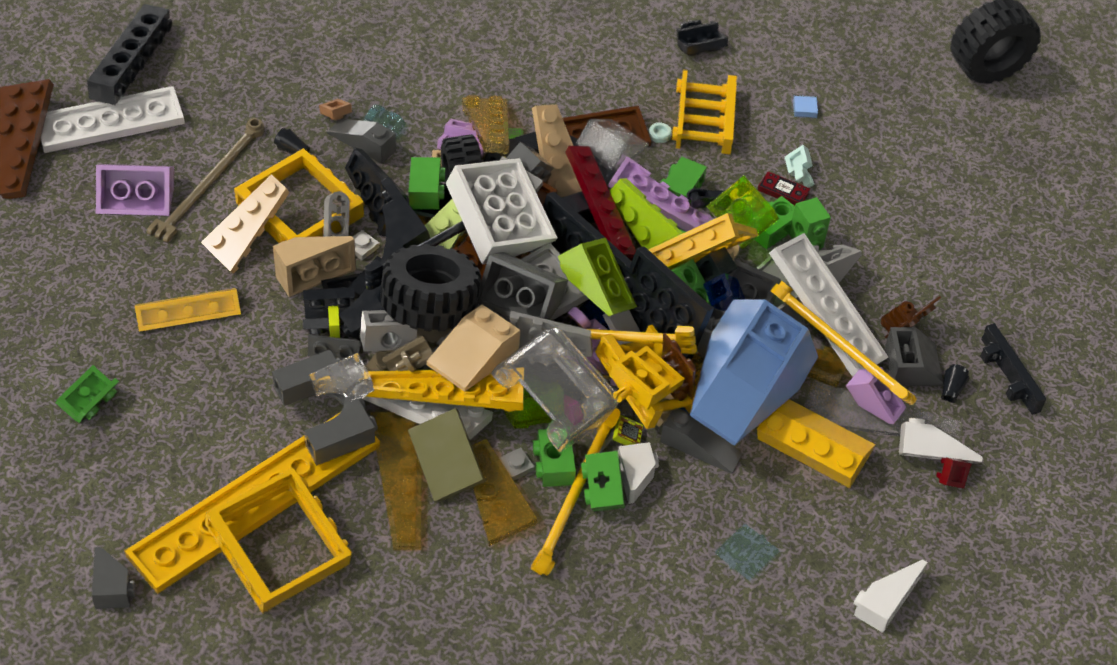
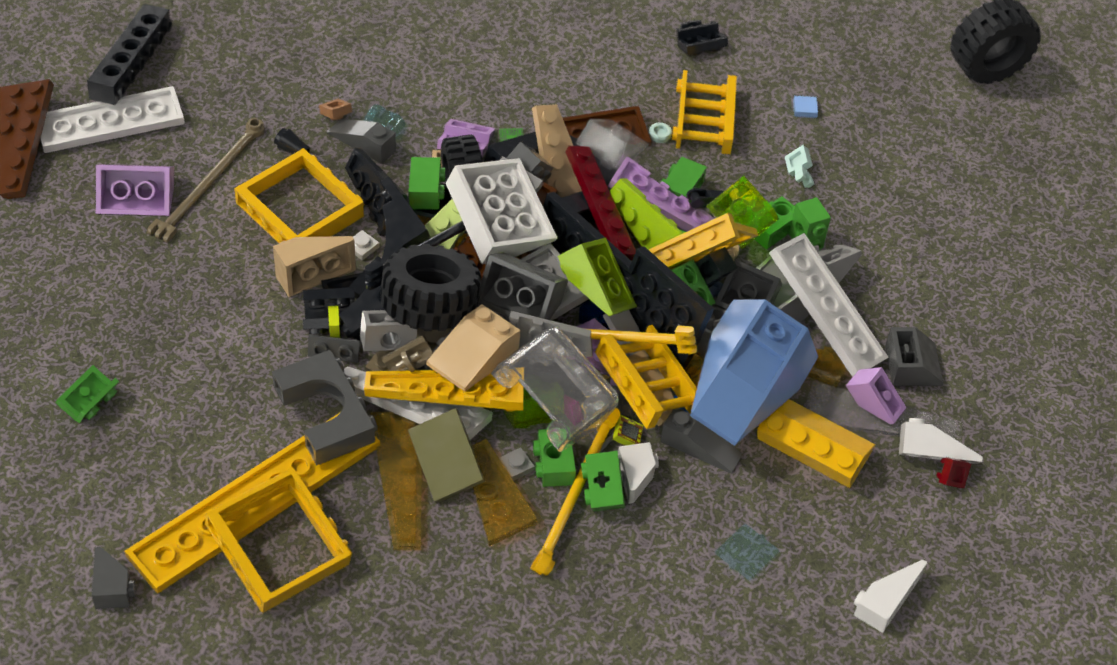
(187, 309): yellow panel -> none
(234, 235): wing -> none
(330, 208): light grey beam -> none
(344, 377): clear arch -> none
(489, 120): clear yellow wing -> none
(579, 318): lavender tile -> none
(644, 377): yellow plate -> none
(672, 355): reddish brown hinge -> none
(723, 291): clear blue brick -> none
(778, 186): tile -> none
(783, 292): yellow hinge -> none
(906, 315): reddish brown hinge -> none
(954, 381): black cone -> none
(1021, 382): black hinge -> none

